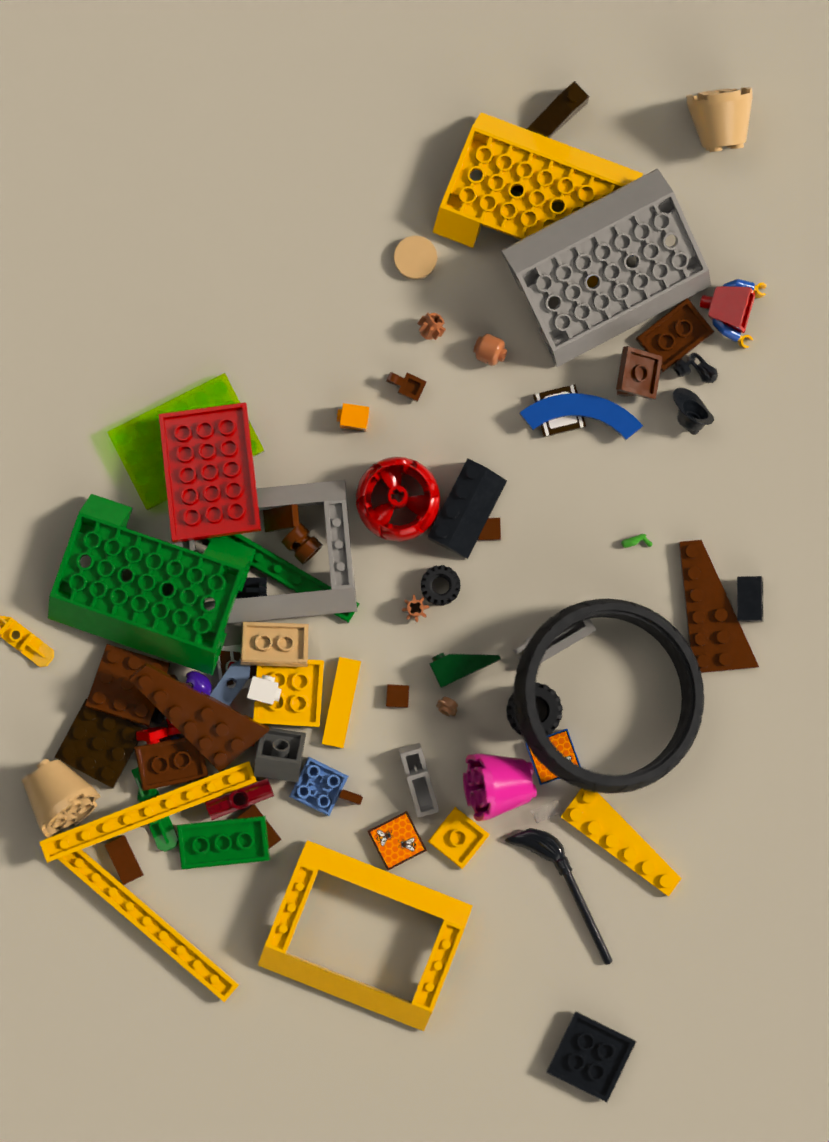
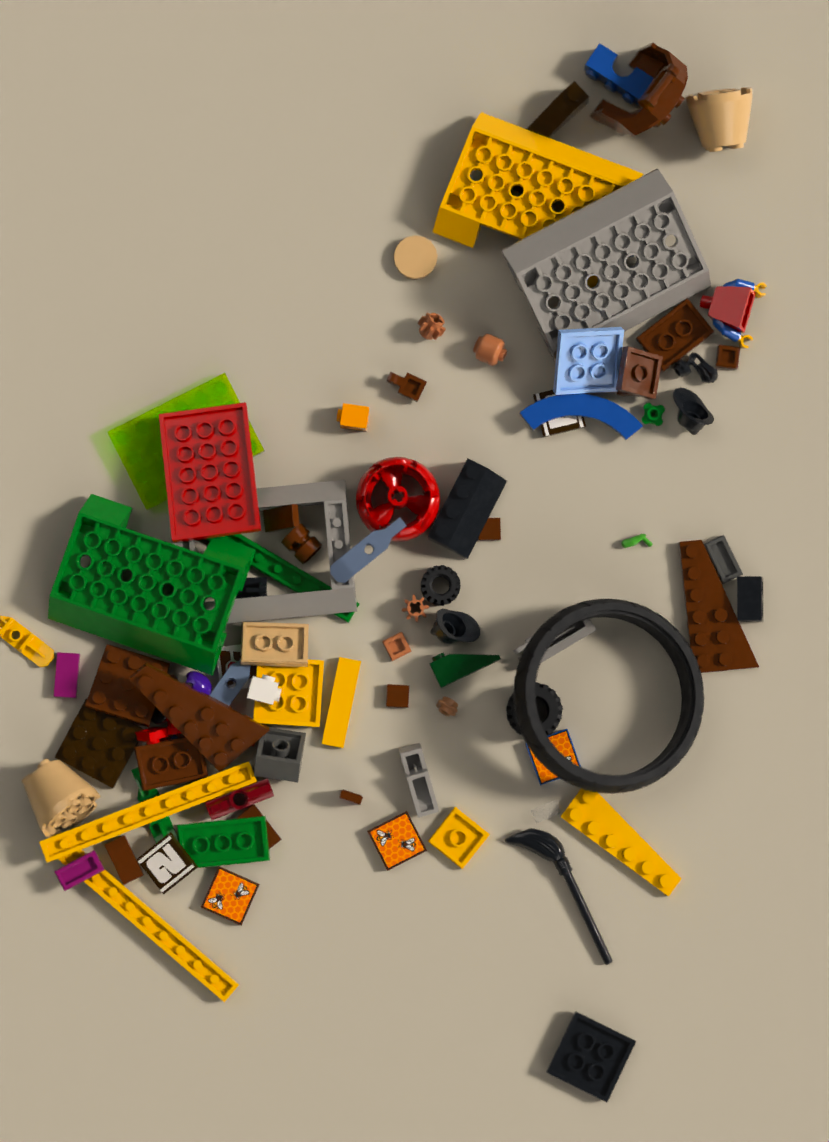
(66, 675): none -> magenta tile
(79, 870): none -> magenta tile
(167, 863): none -> tile
(230, 895): none -> tile
(318, 786): medium blue tile -> none
(356, 557): none -> sand blue piece
(396, 646): none -> nougat tile
(453, 911): yellow slope -> none
(455, 626): none -> black piece
(497, 784): dark pink cone -> none
(588, 360): none -> light blue plate
(600, 67): none -> blue arch
(657, 419): none -> green plate
(658, 99): none -> reddish brown piece
(723, 559): none -> dark grey tile
(727, 357): none -> reddish brown tile

